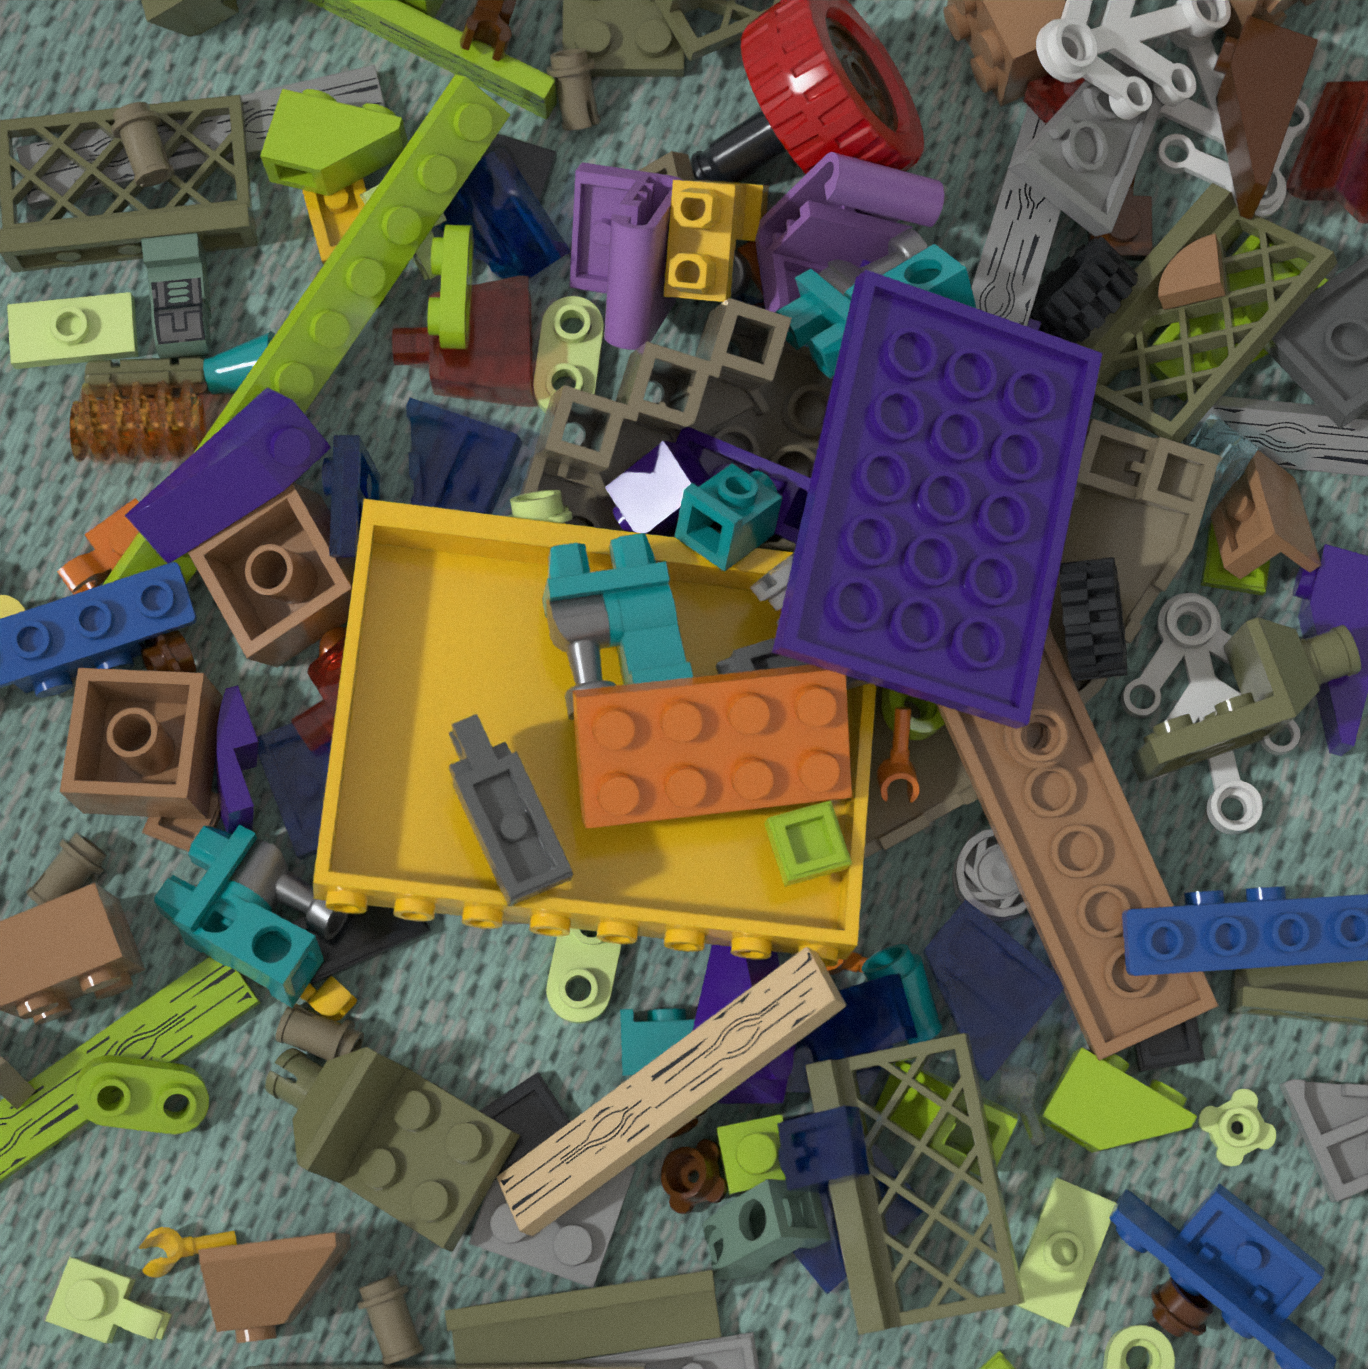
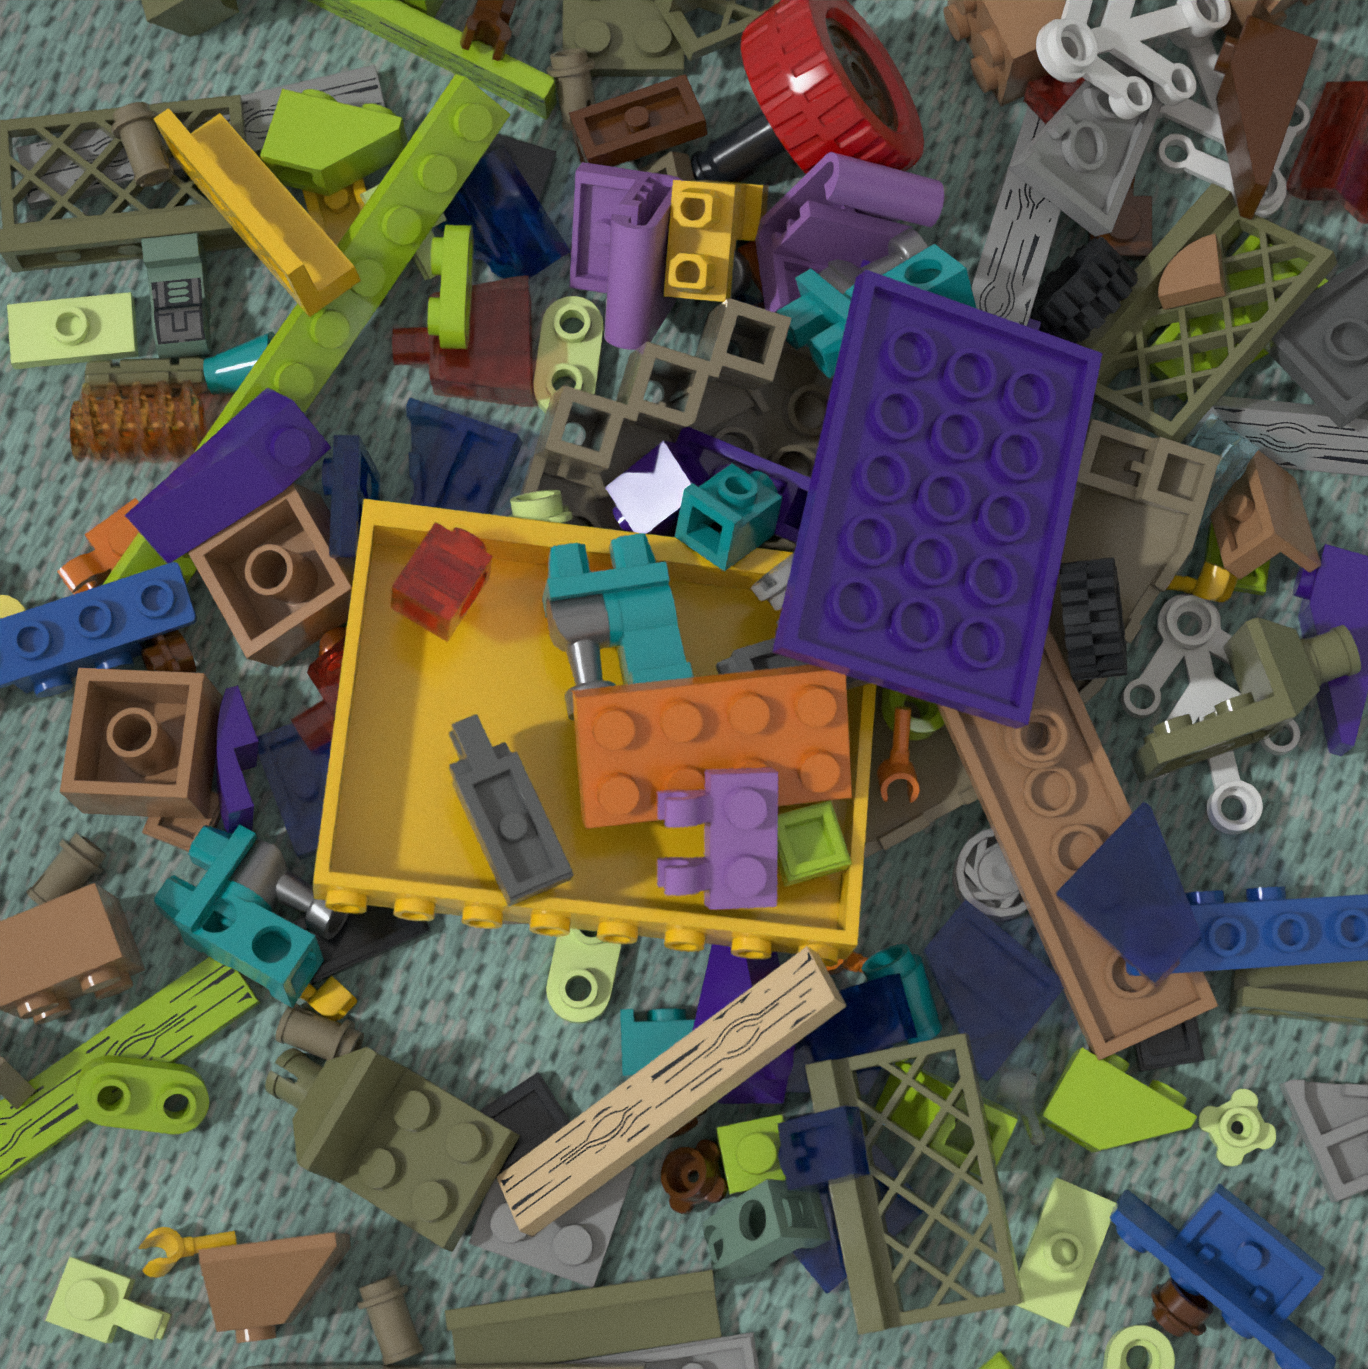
(260, 210): none -> yellow fence
(442, 580): none -> clear red brick
(638, 123): none -> reddish brown panel
(739, 839): none -> medium lavender plate
(1135, 898): none -> clear blue wing
(1212, 584): none -> yellow hand

